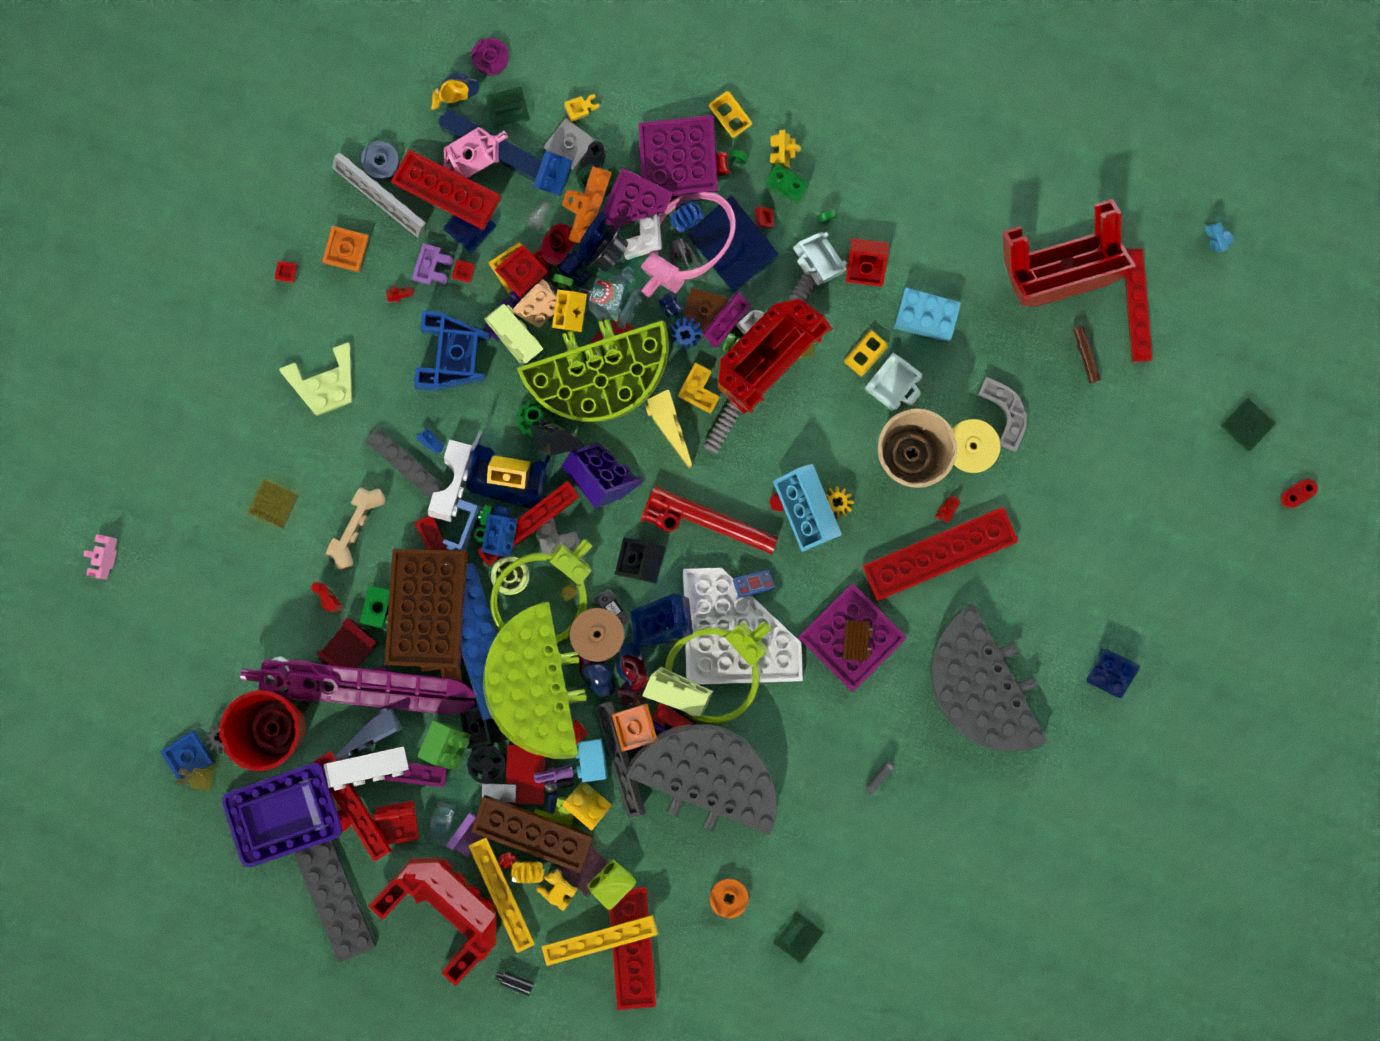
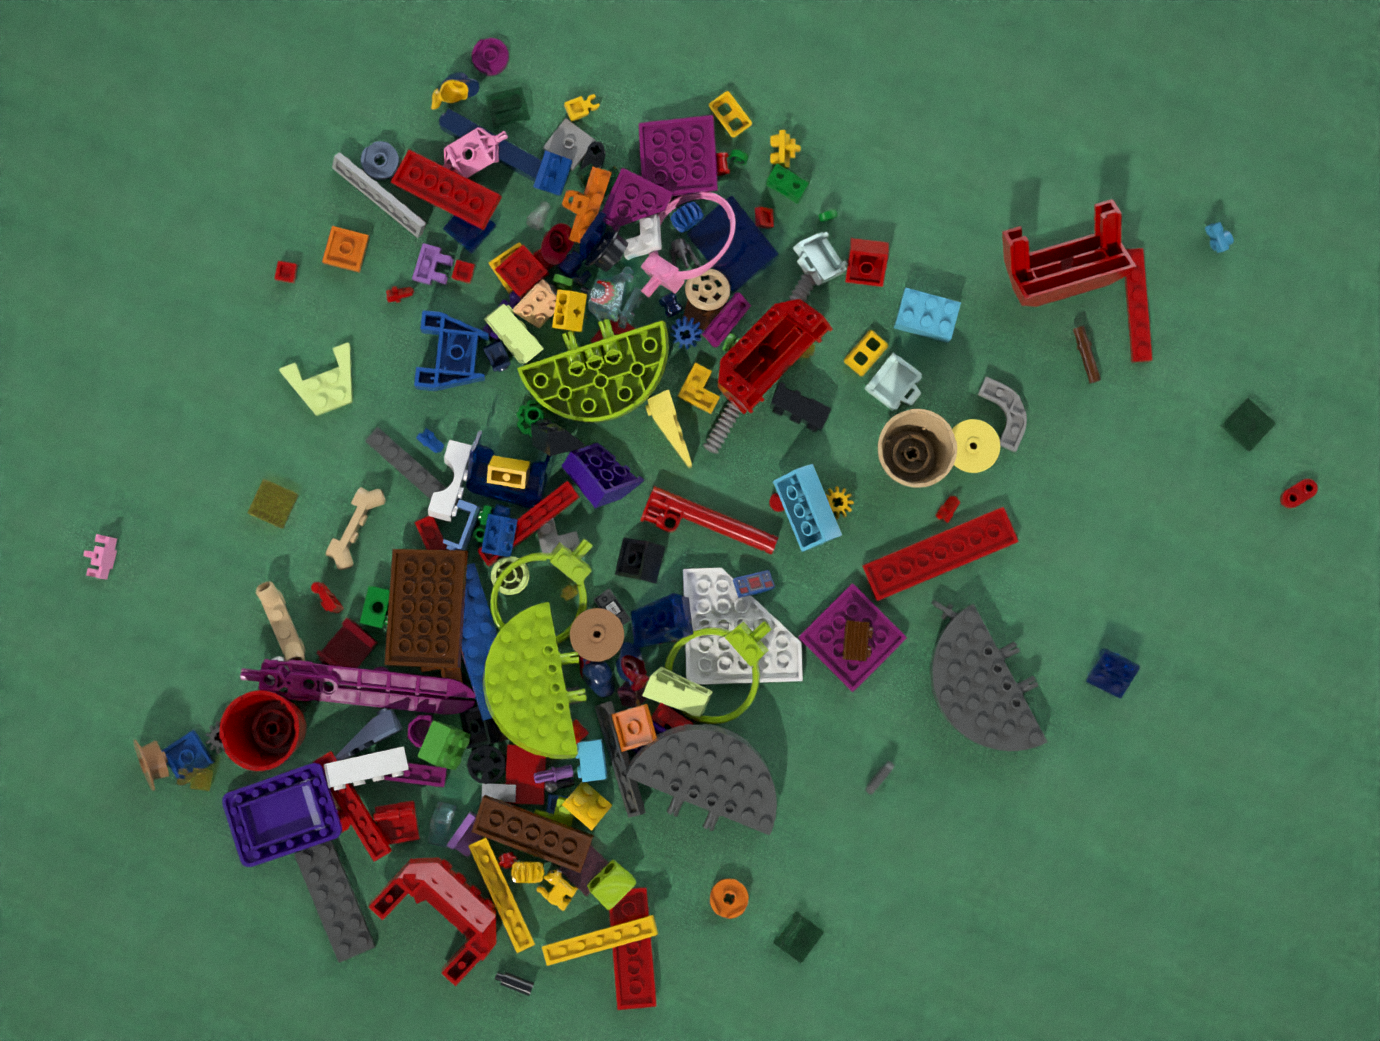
(152, 762): none -> medium nougat piece
(281, 621): none -> tan plate
(419, 728): none -> magenta hair
(497, 356): none -> dark blue bracket
(711, 303): none -> tan plate
(749, 320): white plate -> none
(799, 408): none -> black wedge
(947, 612): none -> dark grey piece

